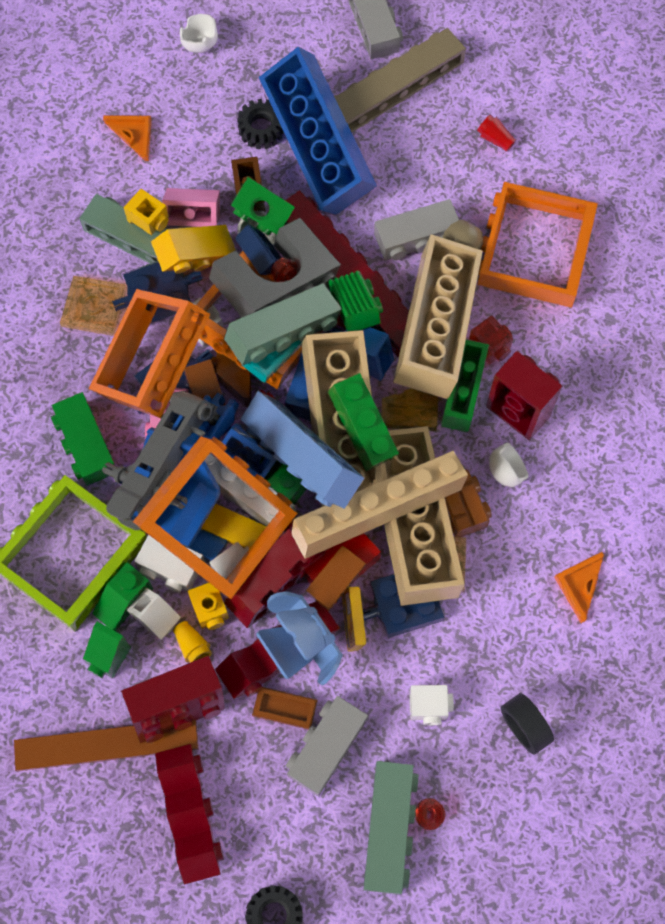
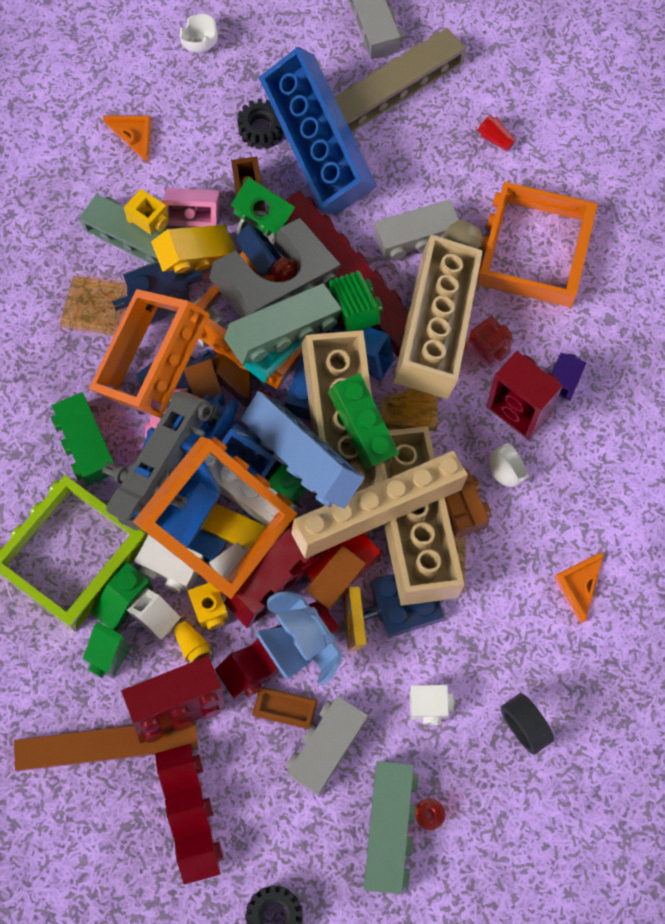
(462, 400): green brick -> none
(568, 371): none -> dark purple brick

